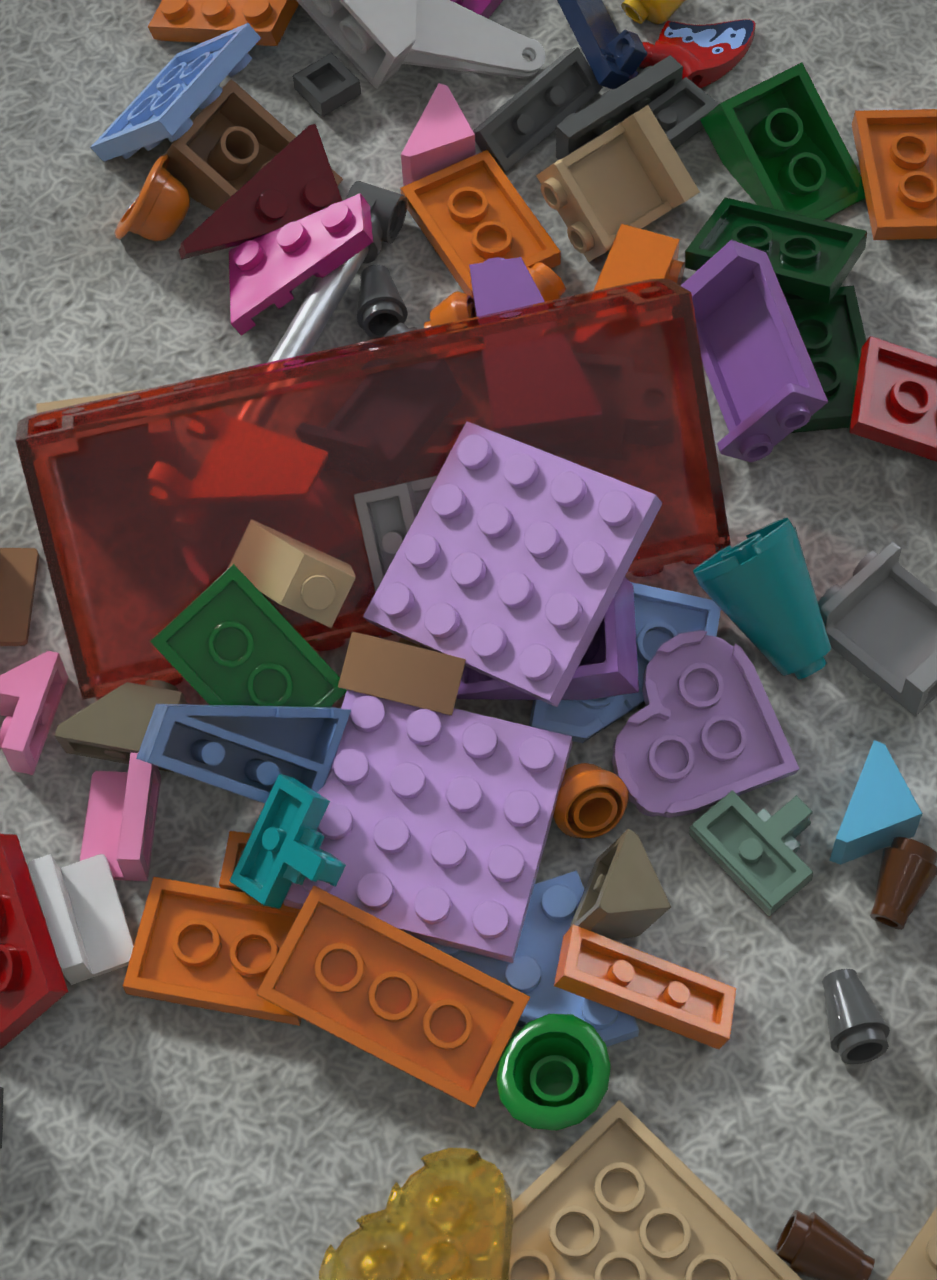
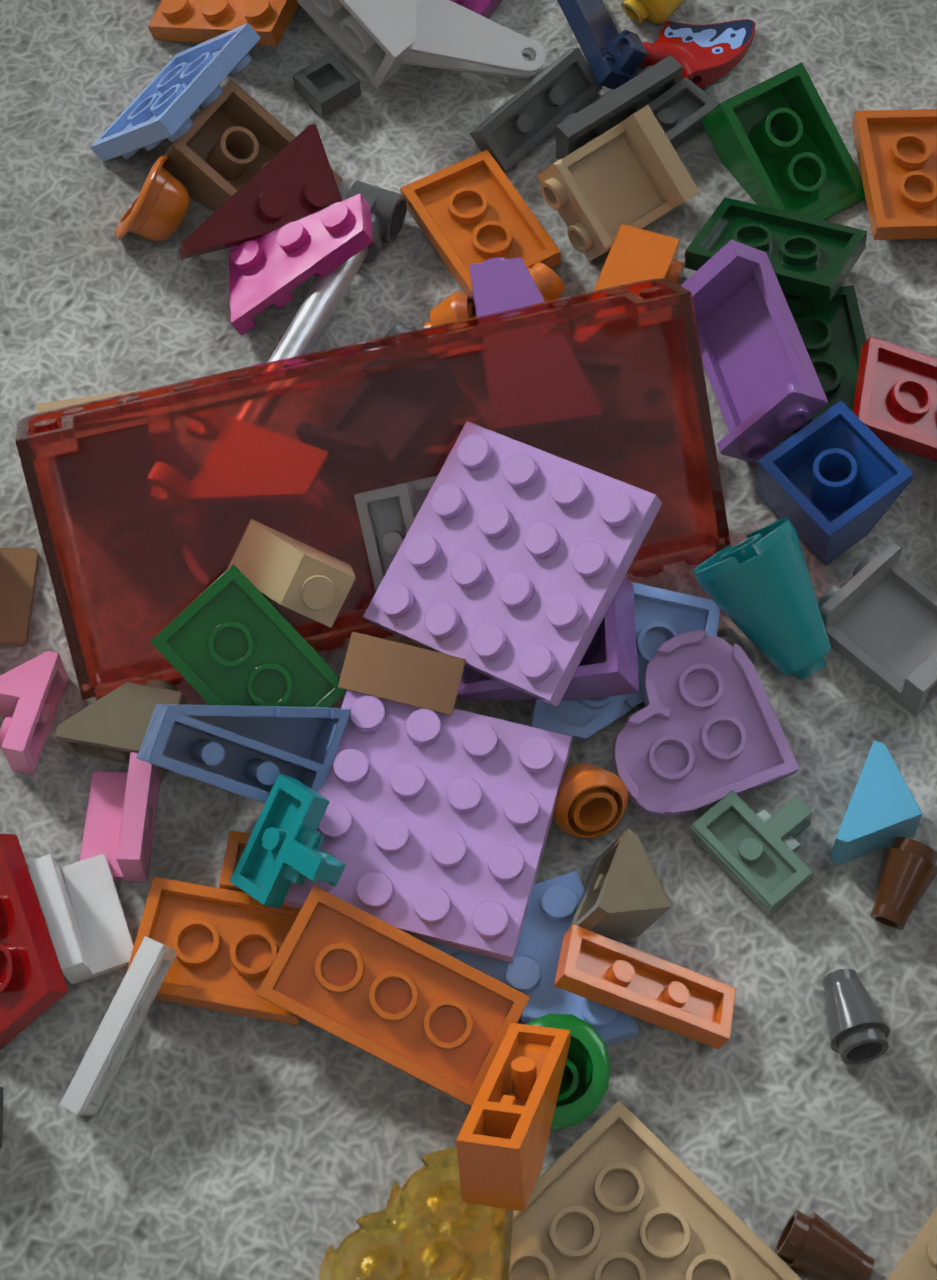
(119, 1027): none -> white tile
(379, 302): dark grey cone -> none
(438, 139): bright pink slope -> none
(512, 1118): none -> orange slope
(832, 481): none -> blue slope

